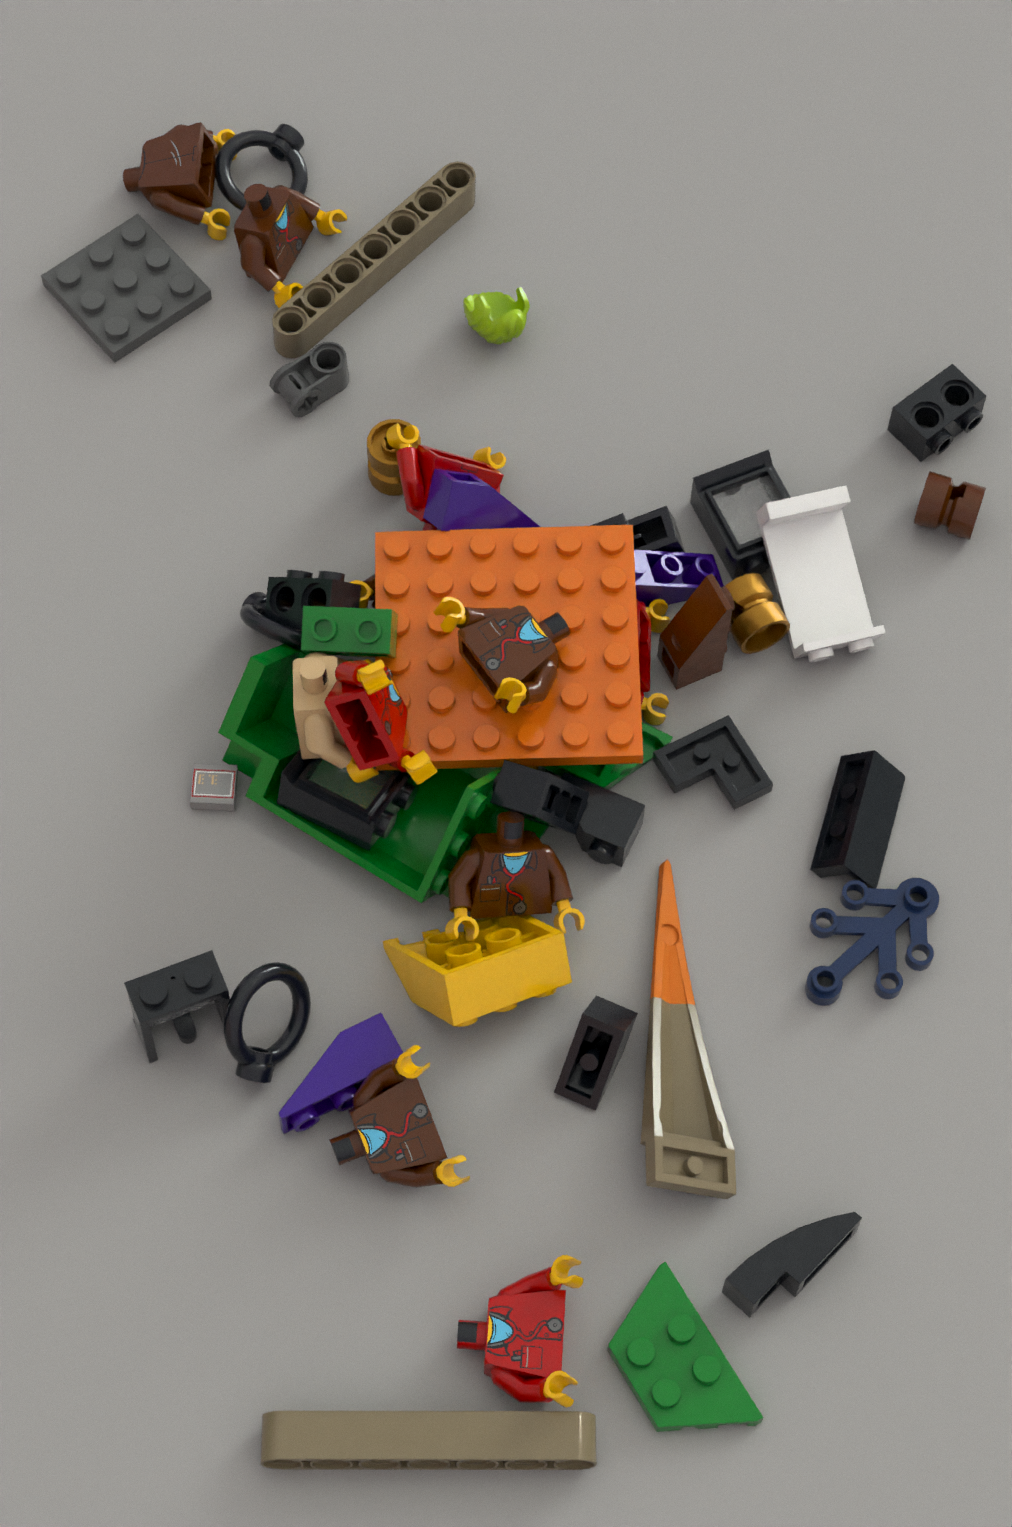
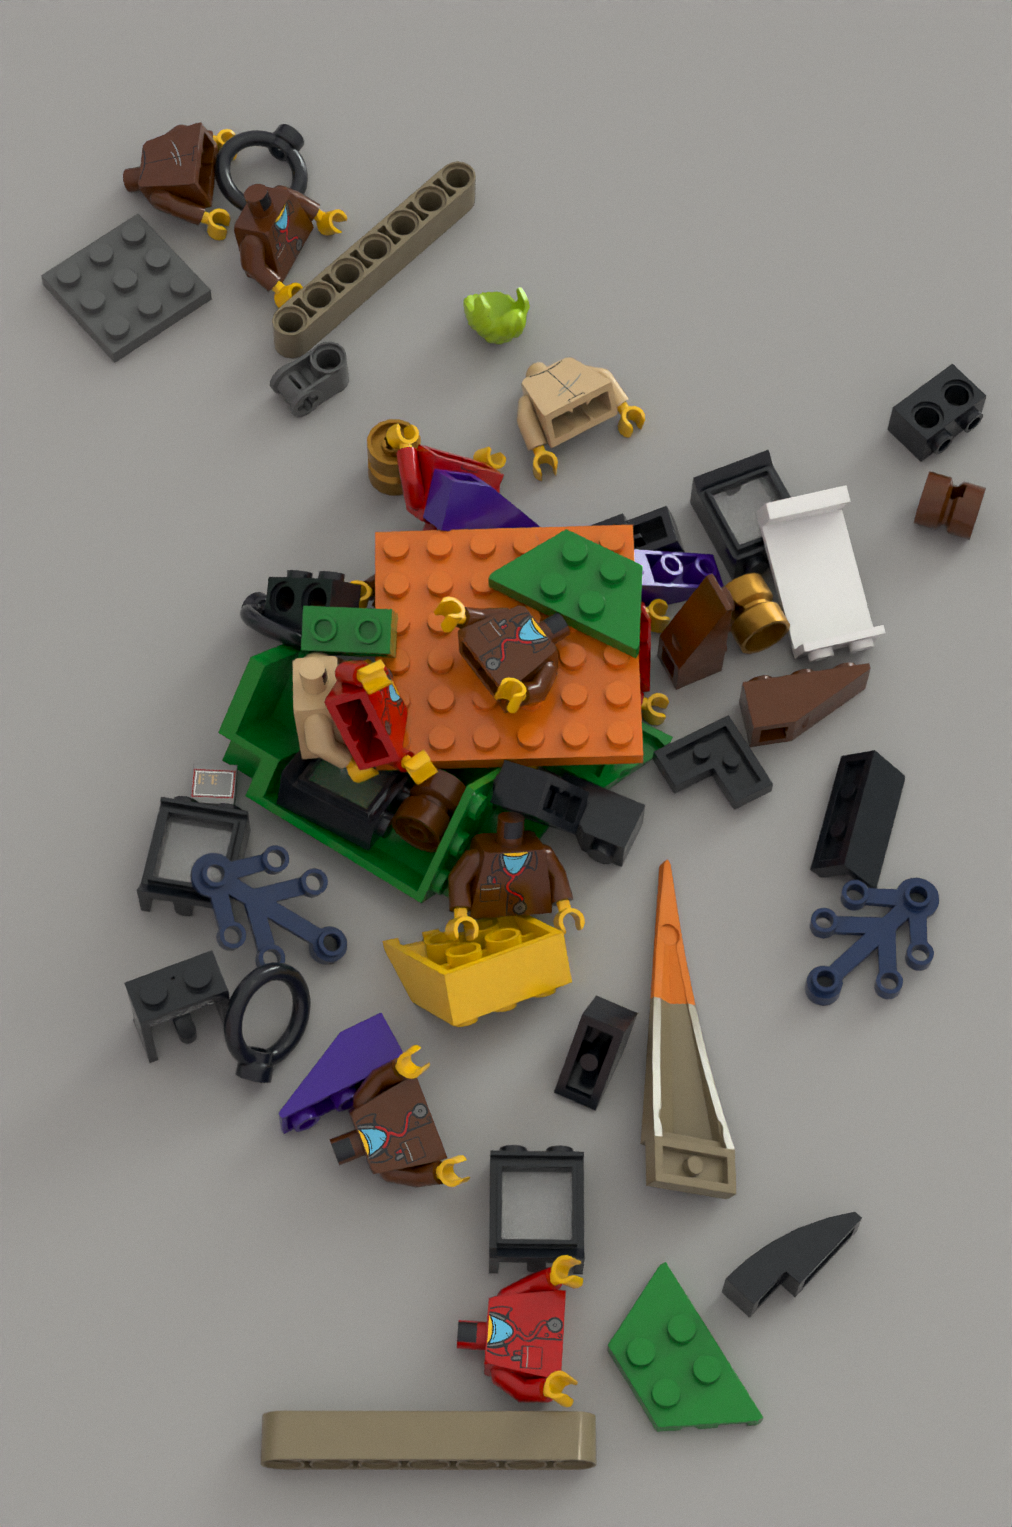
(180, 837): none -> black window
(262, 904): none -> dark blue plant
(428, 811): none -> reddish brown wheel
(536, 1206): none -> window
(567, 401): none -> tan torso
(581, 582): none -> green wing
(791, 704): none -> reddish brown slope

